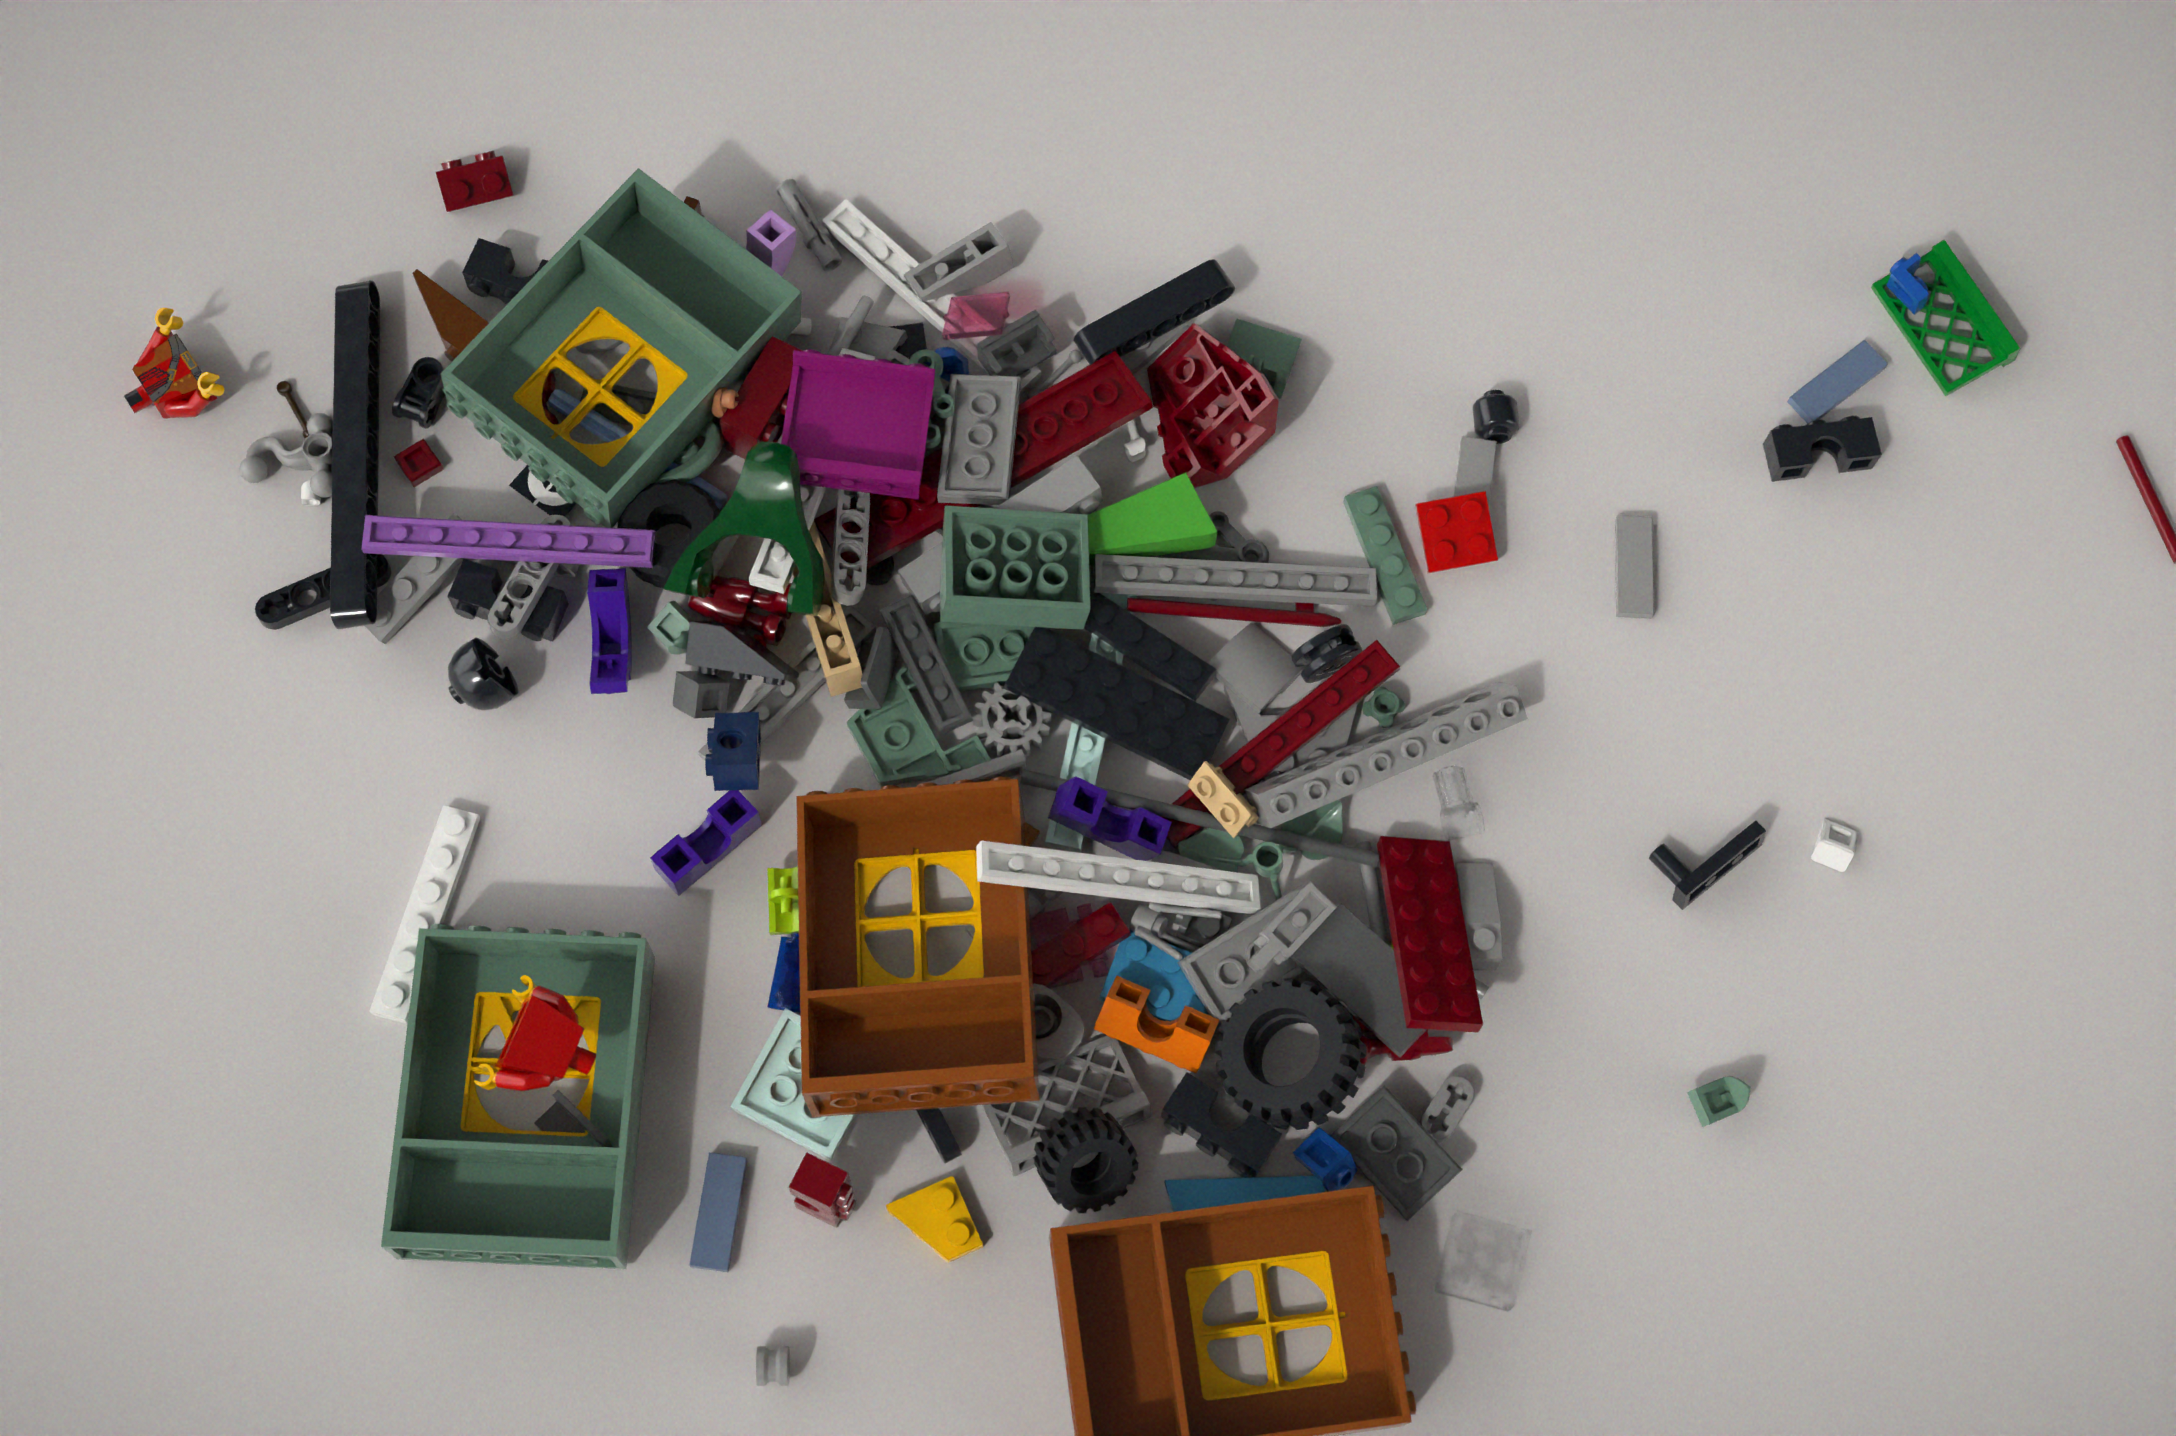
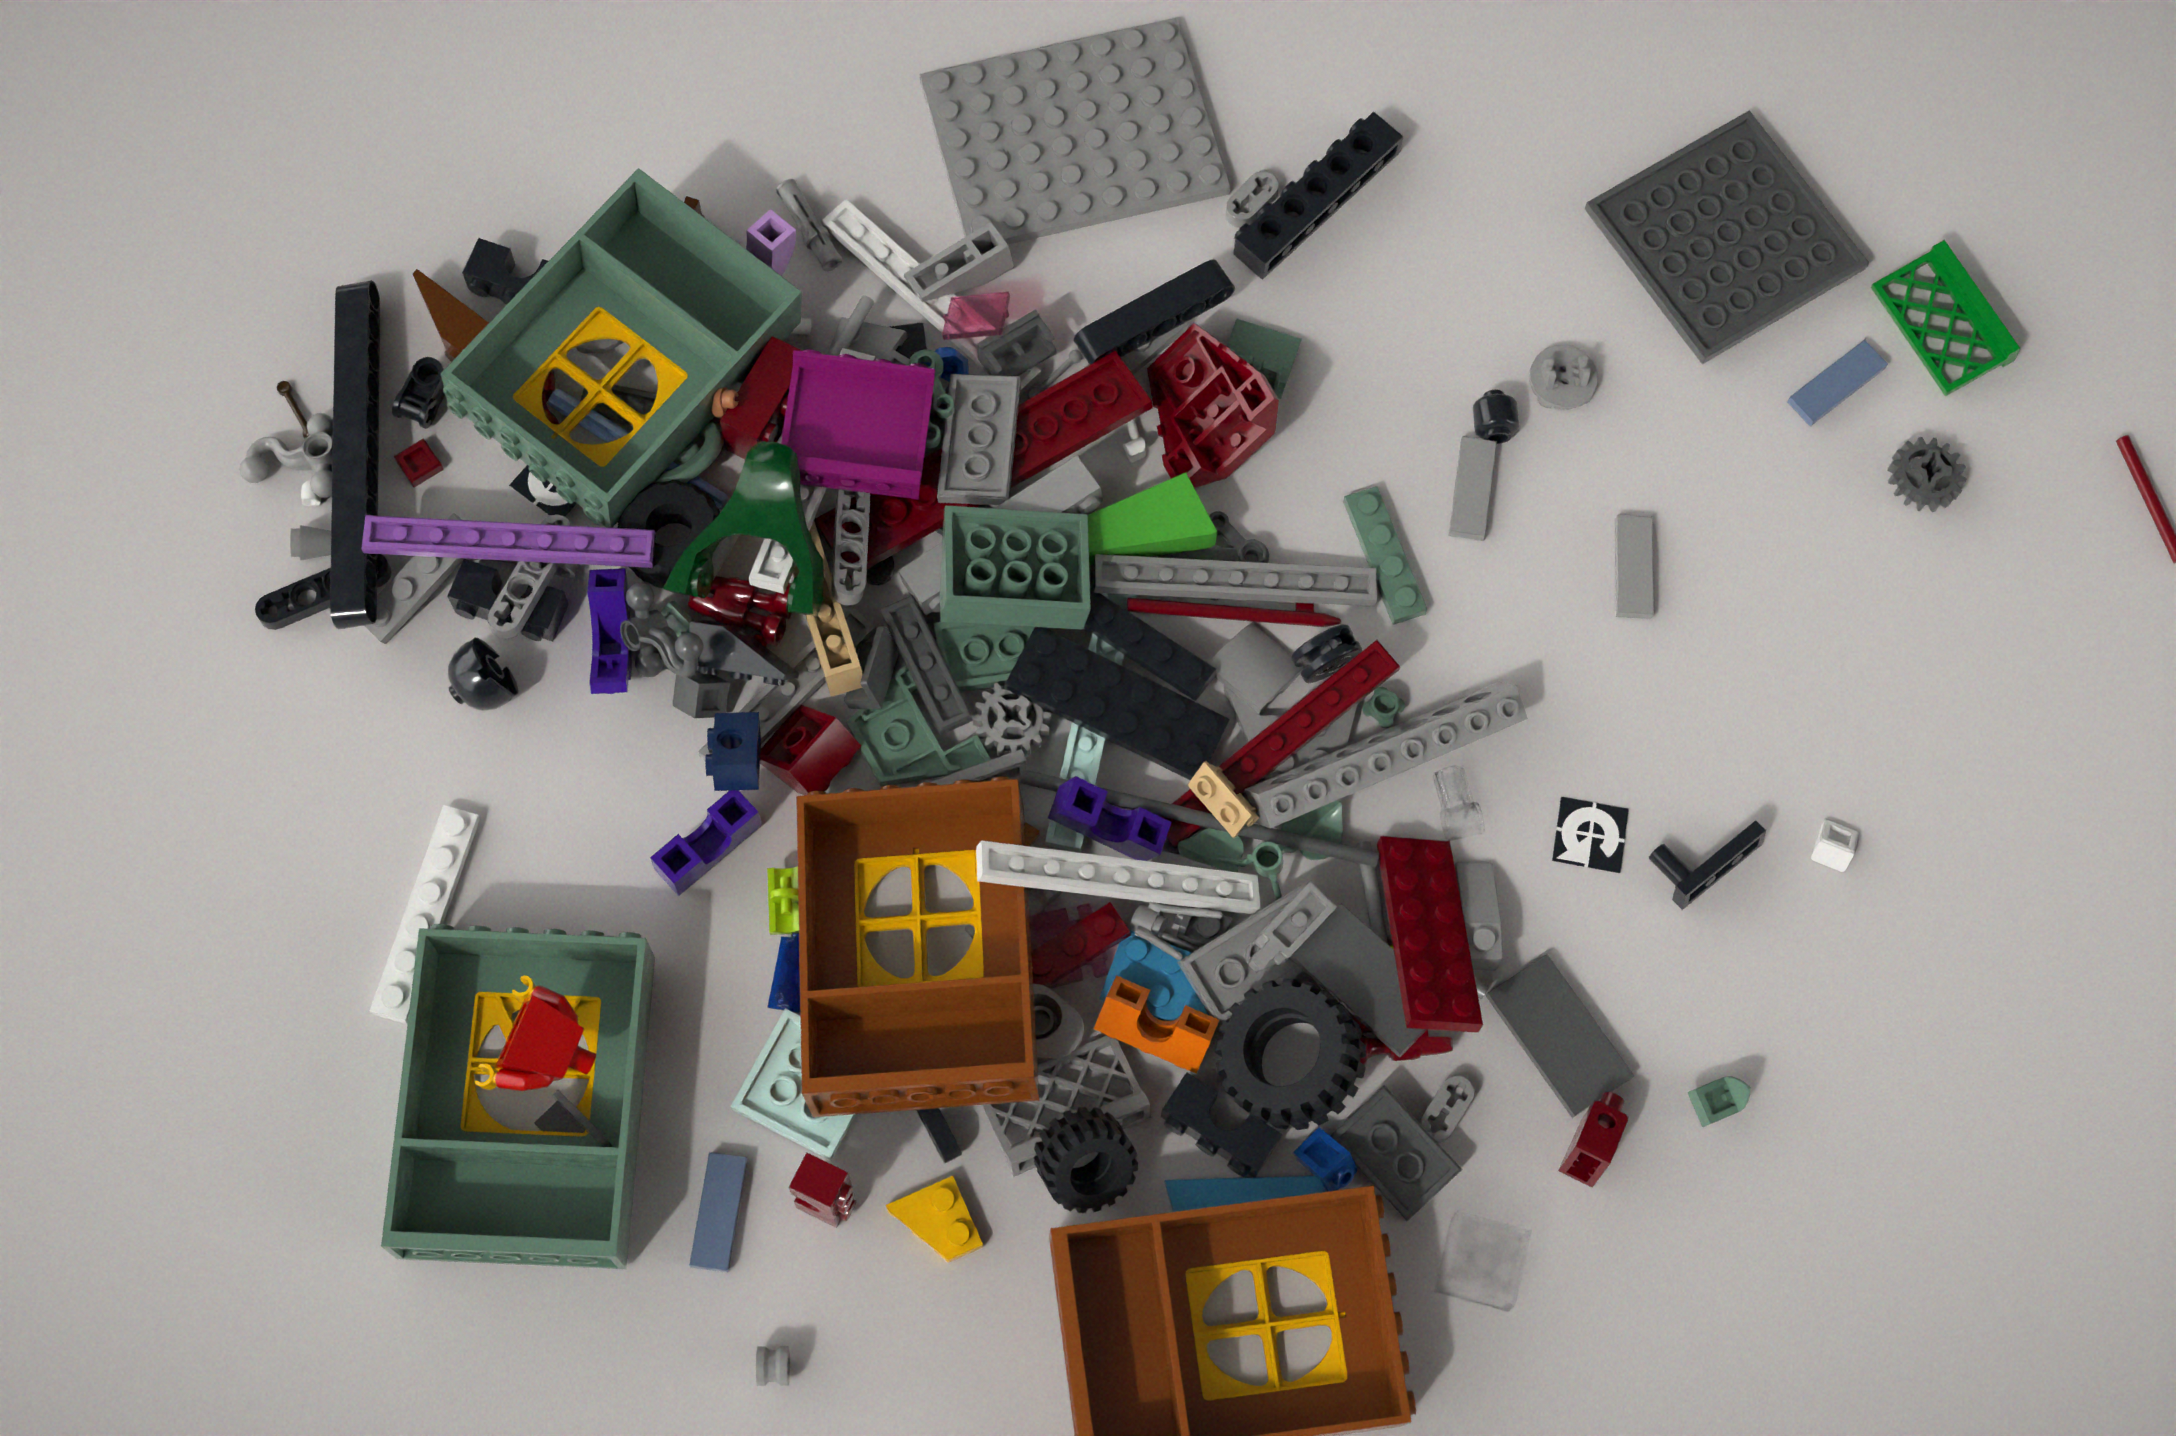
(171, 375): torso -> none
(310, 542): none -> light grey cone
(474, 182): dark red bracket -> none
(652, 630): none -> dark grey piece
(809, 750): none -> dark red slope
(1075, 133): none -> light grey plate
(1247, 193): none -> light grey beam
(1265, 253): none -> black brick
(1456, 532): red plate -> none
(1547, 378): none -> light grey plate
(1559, 1035): none -> dark grey tile
(1590, 835): none -> sticker
(1595, 1140): none -> dark red torso
(1726, 236): none -> dark grey plate
(1848, 441): black arch -> none
(1908, 289): blue bracket -> none
(1940, 471): none -> dark grey gear

